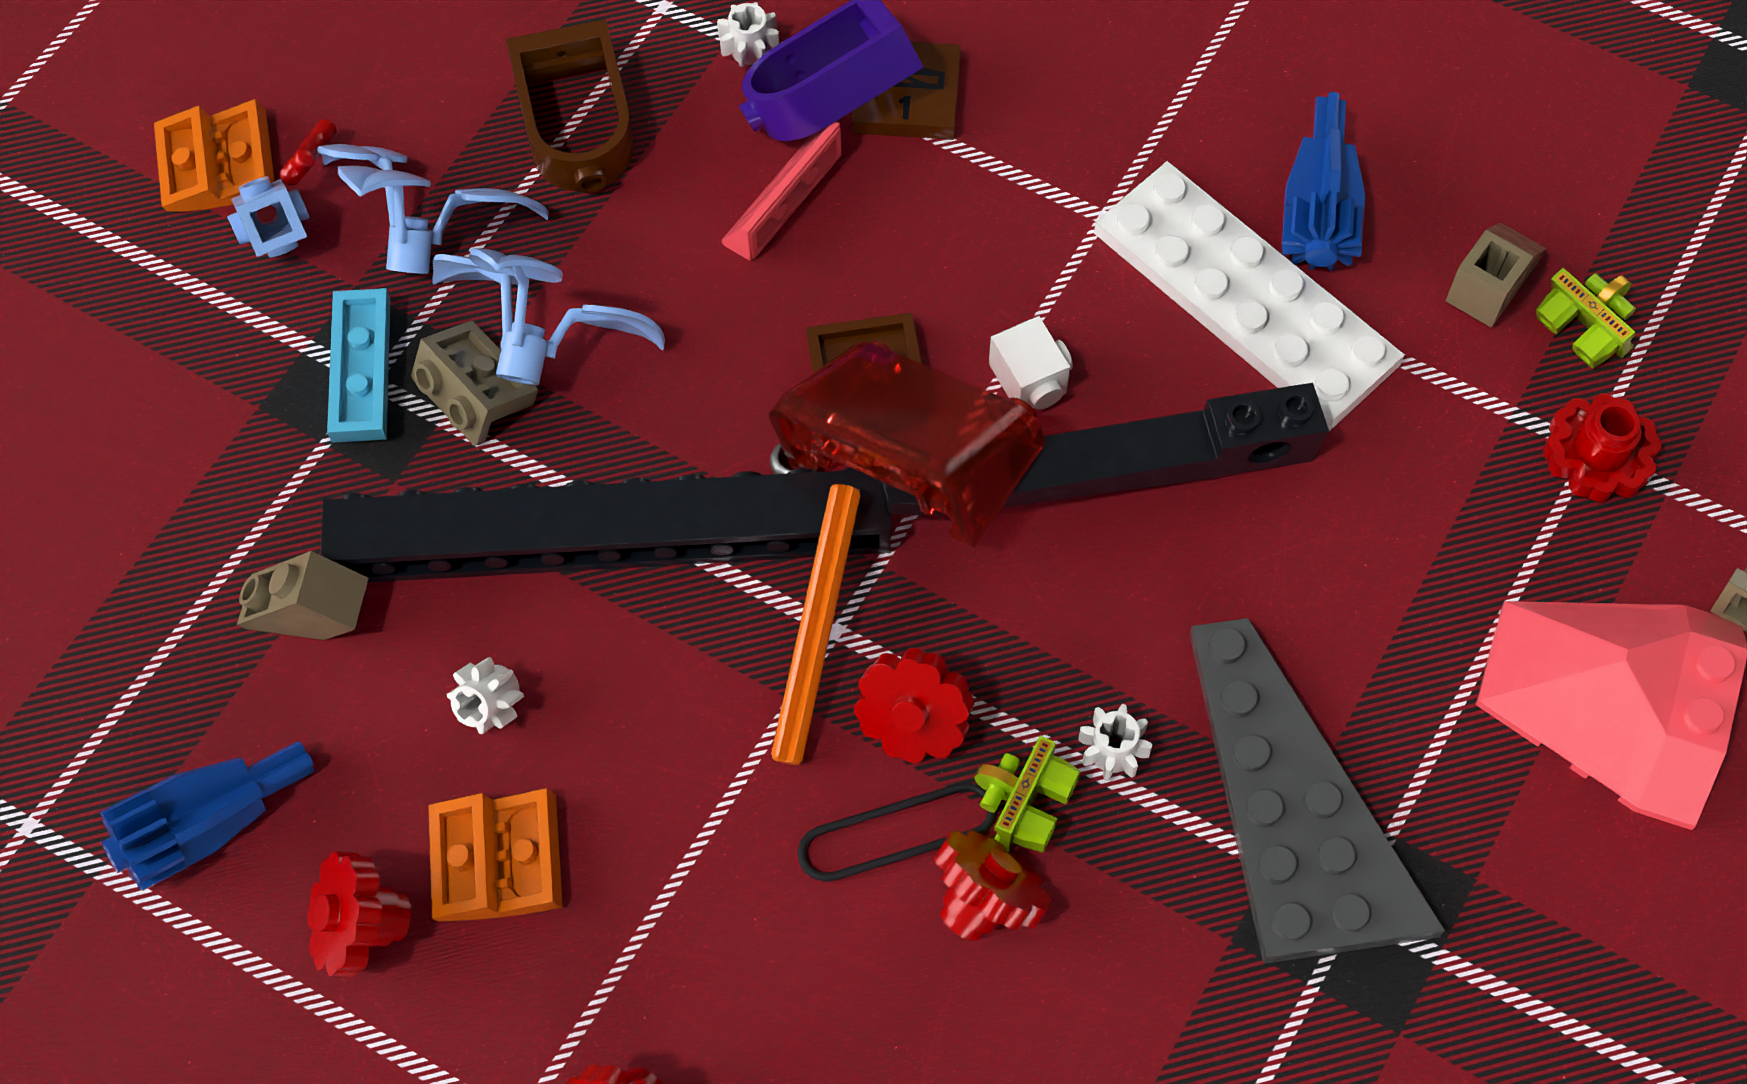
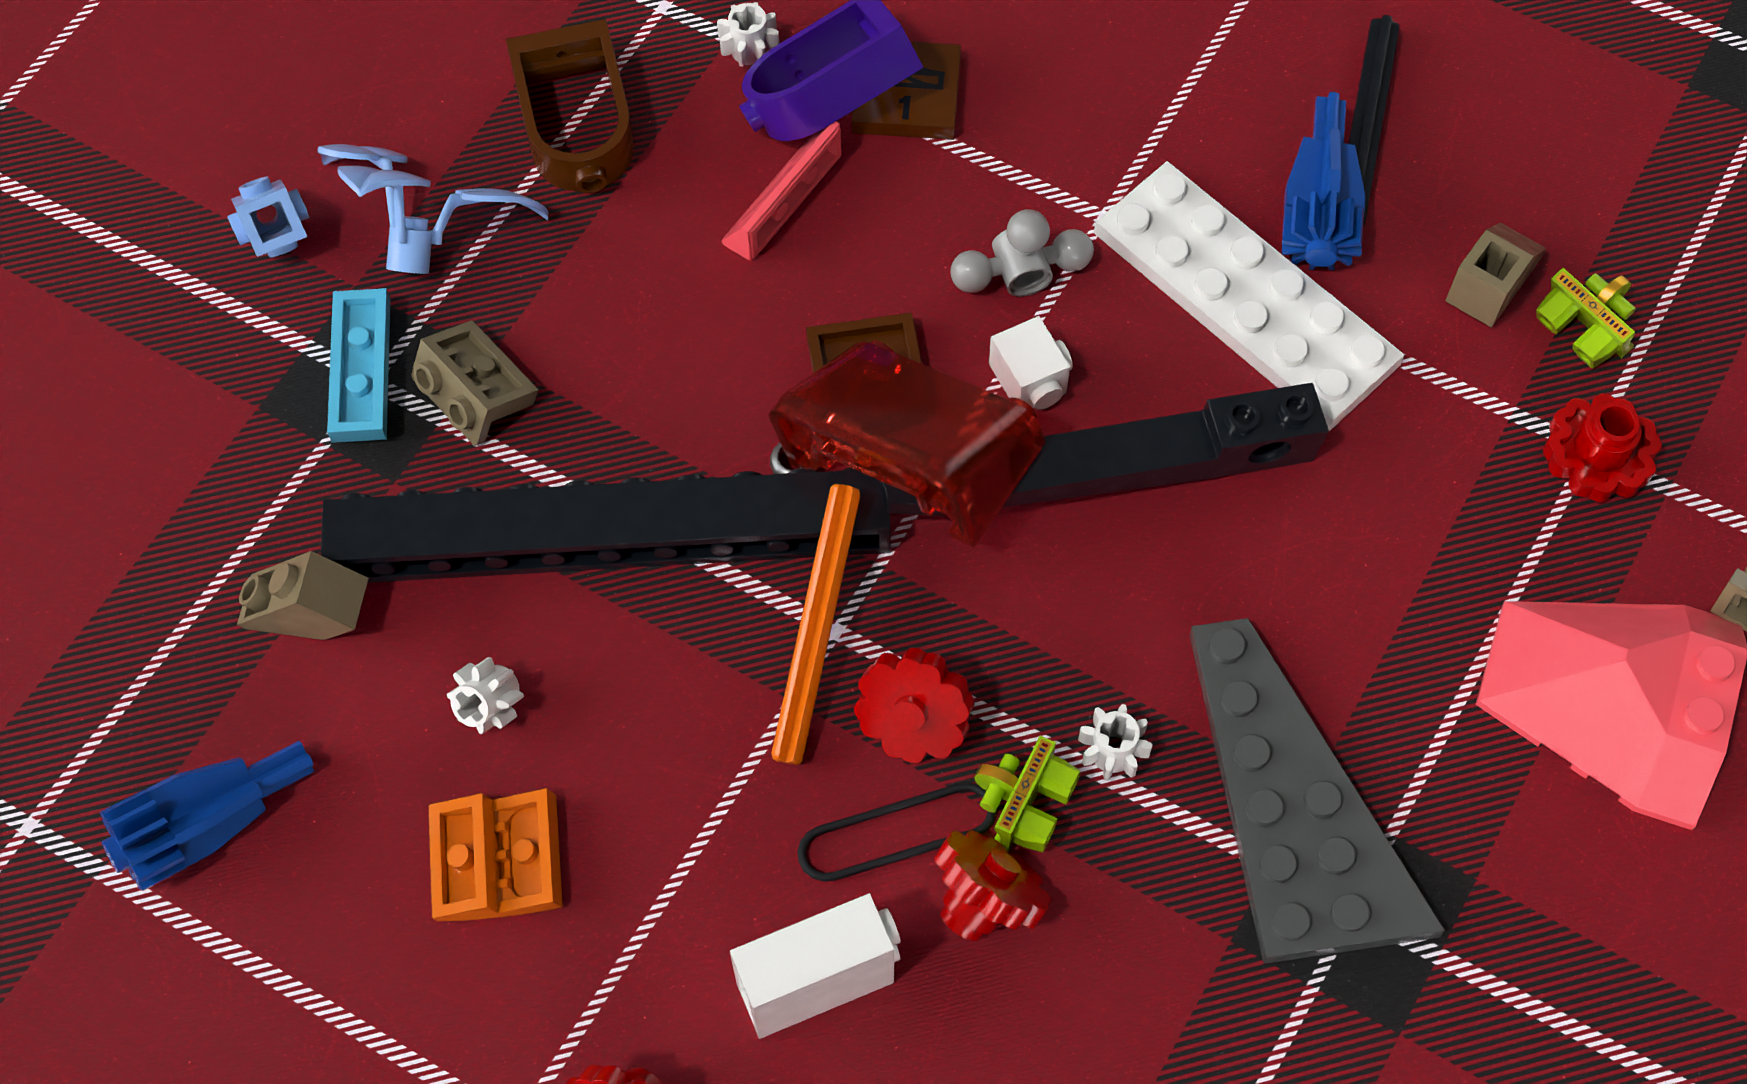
(211, 156): orange slope -> none
(307, 153): red piece -> none
(352, 914): red plant -> none
(523, 343): light blue plant -> none
(816, 964): none -> white brick
(1022, 256): none -> light grey piece
(1372, 97): none -> black axle

